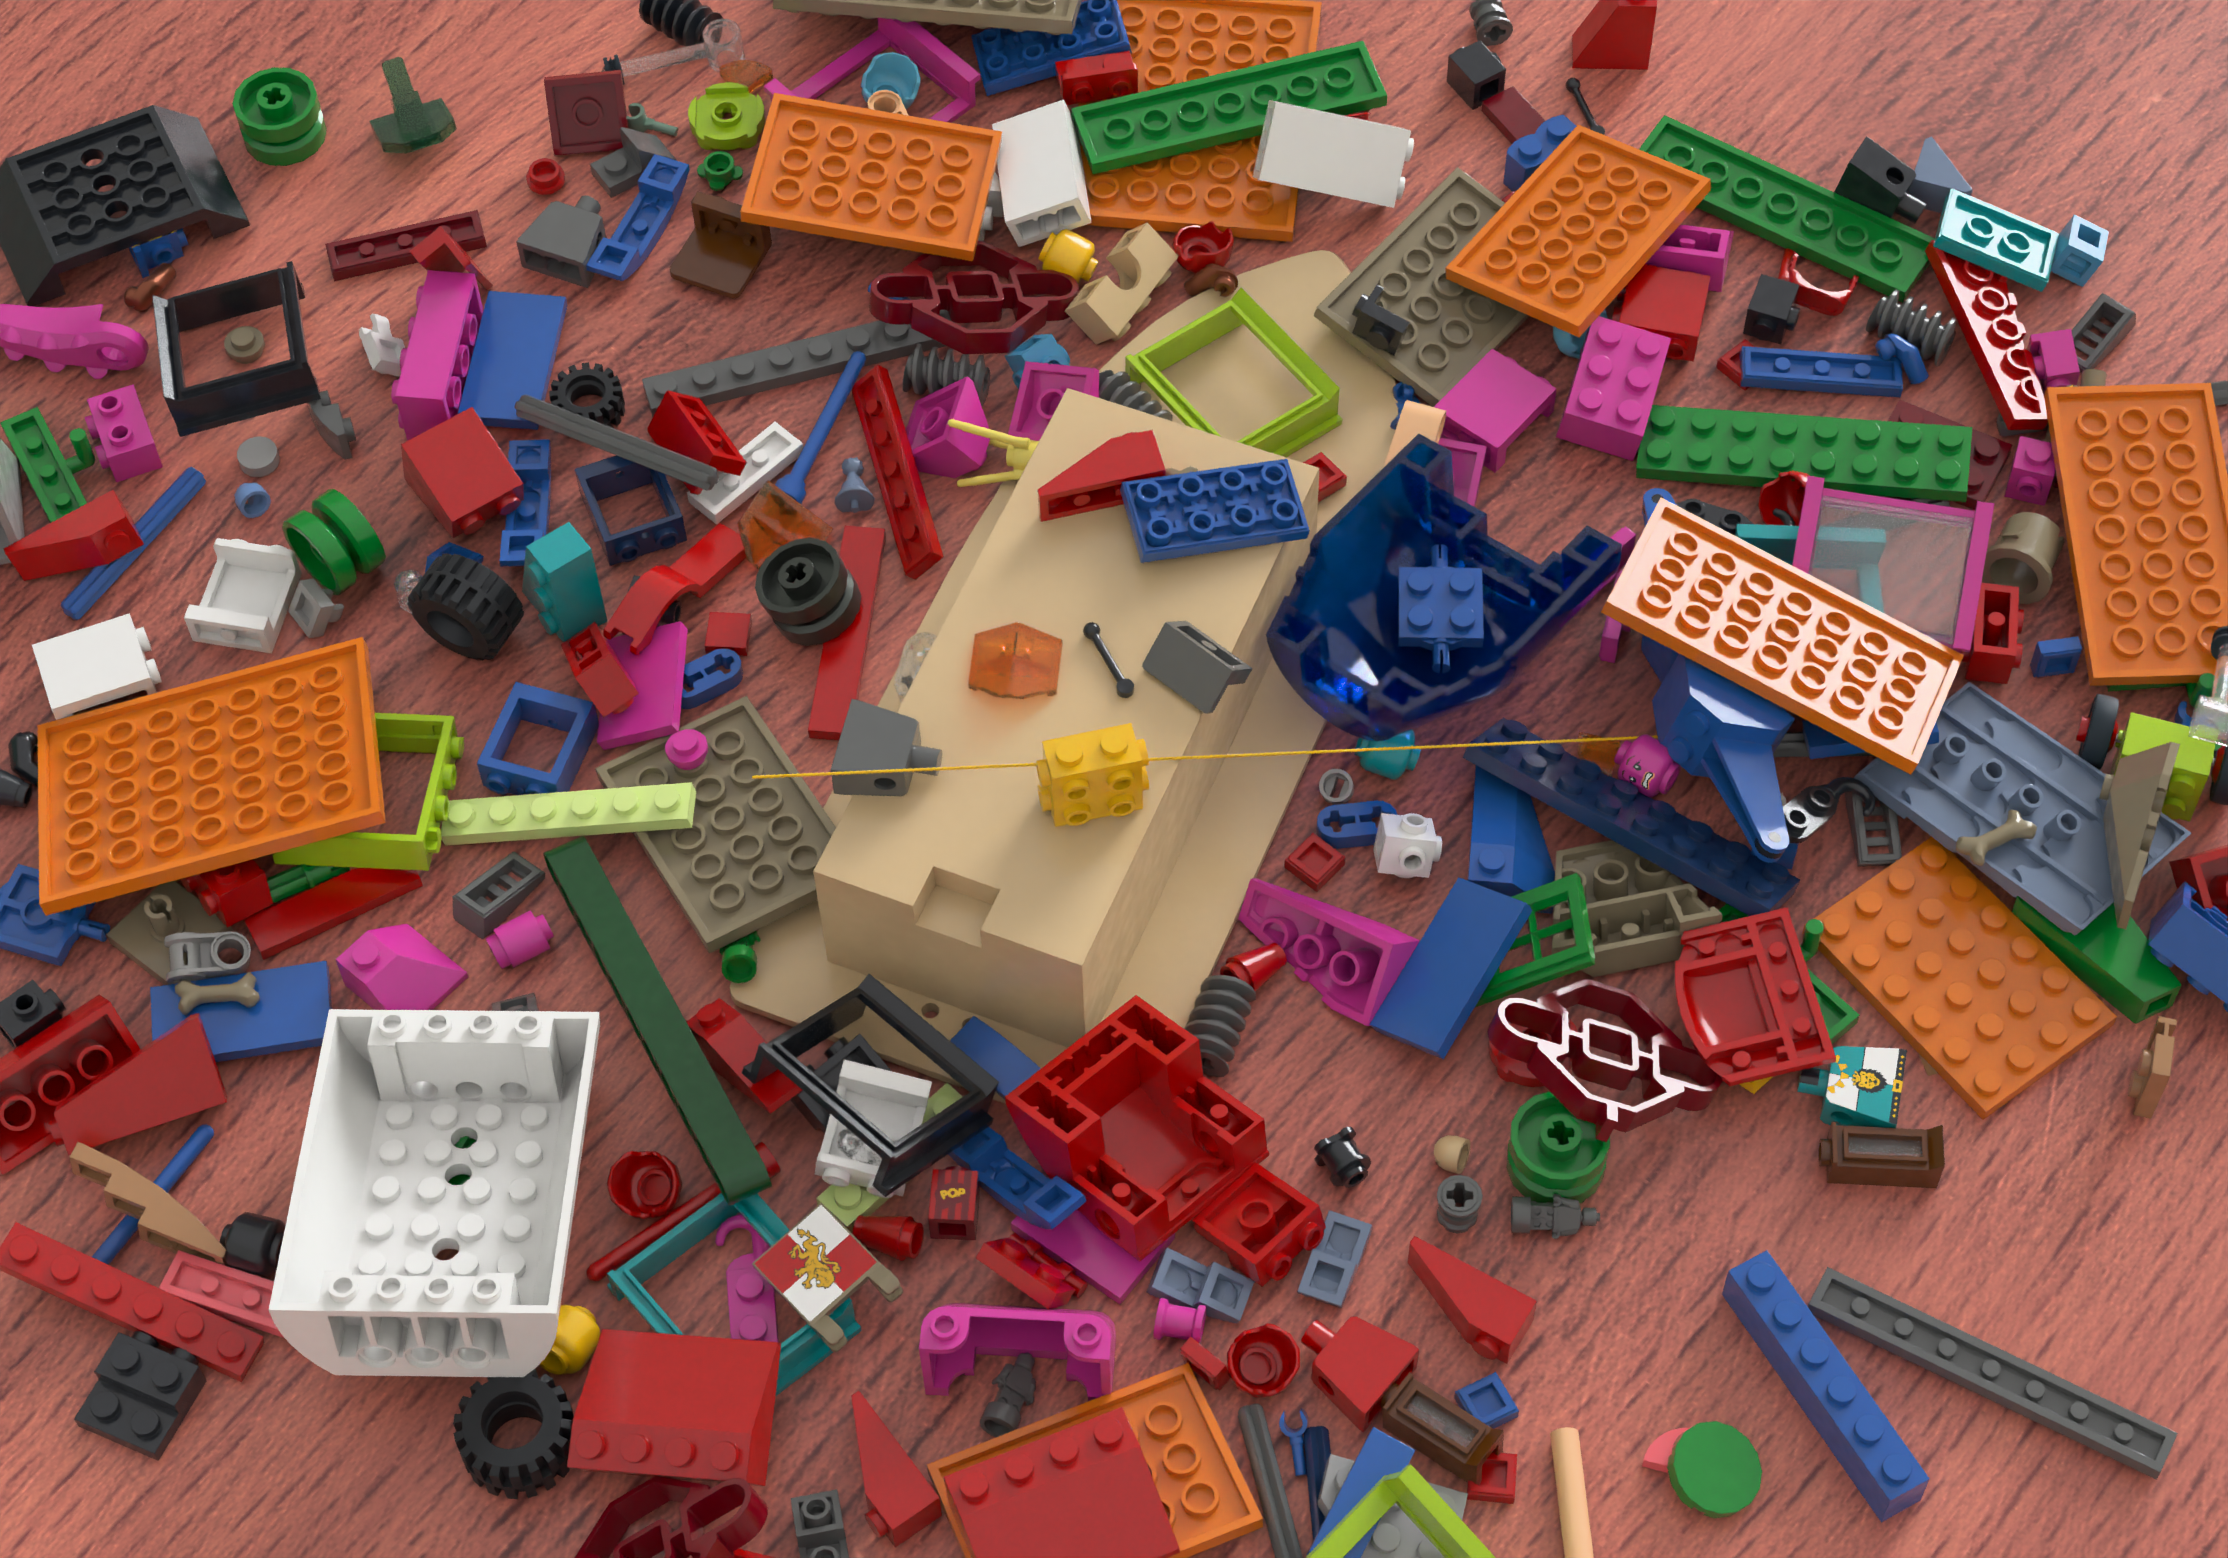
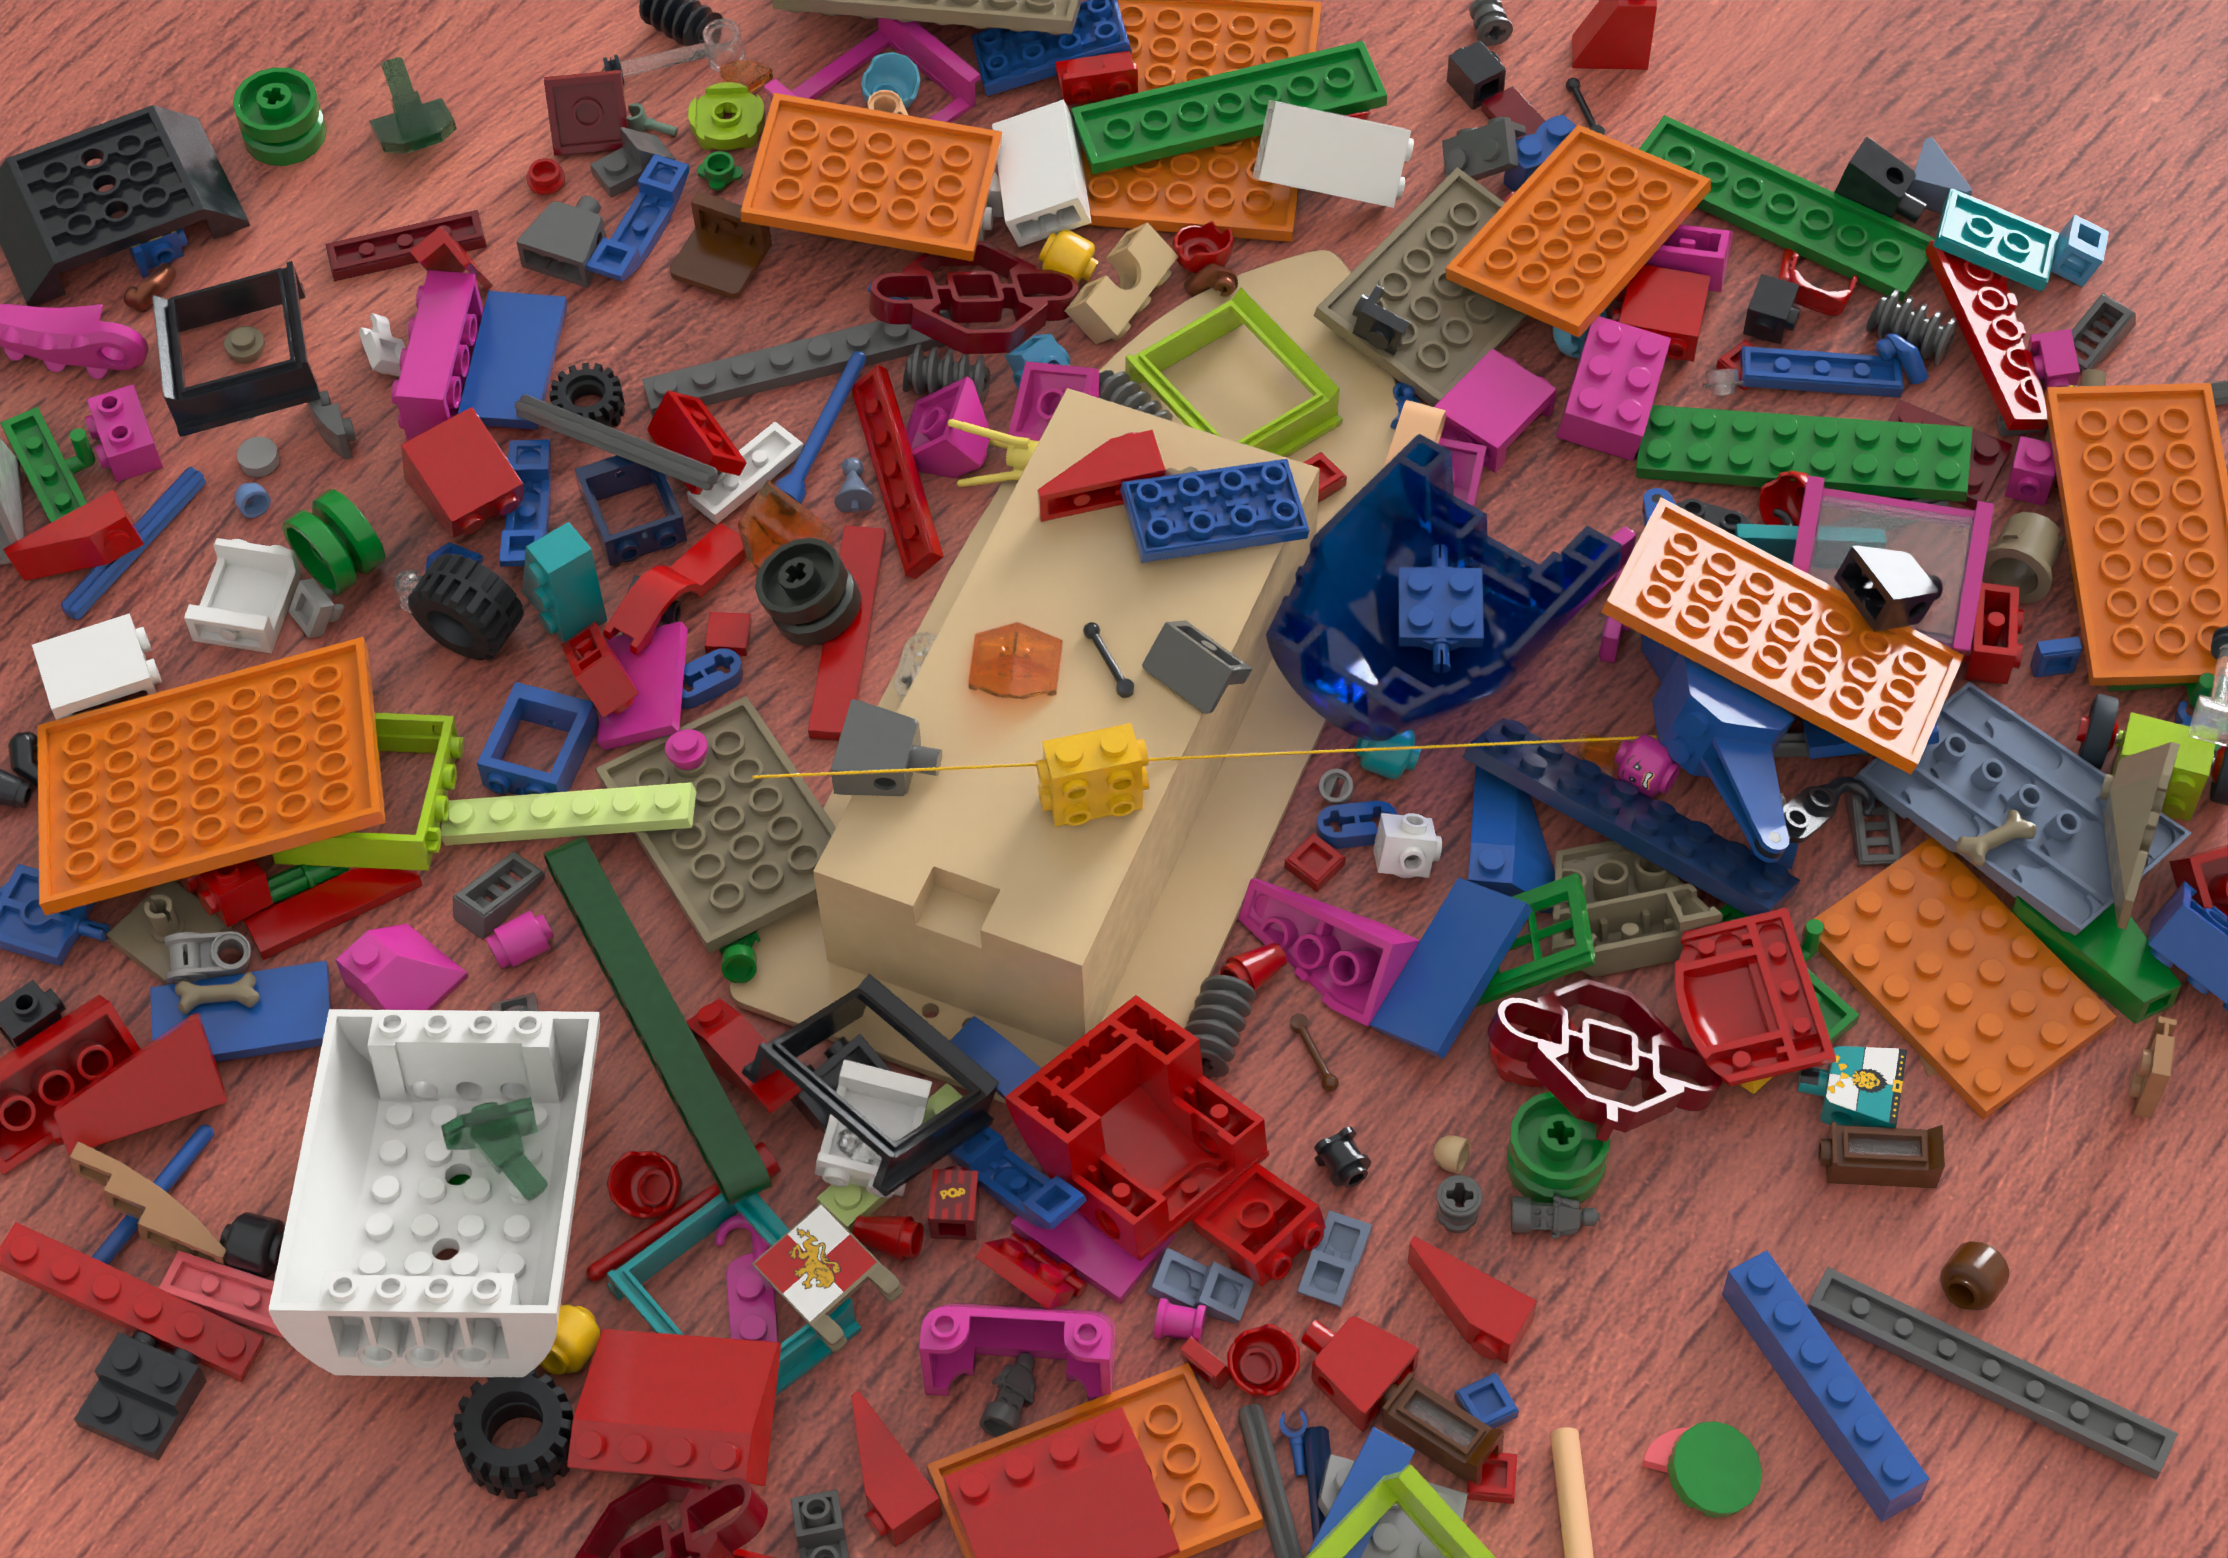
(497, 1135): none -> clear green piece
(1299, 1025): none -> reddish brown hinge
(1483, 149): none -> dark grey bracket
(1722, 382): none -> clear plate
(1887, 587): none -> torso
(1974, 1276): none -> reddish brown head

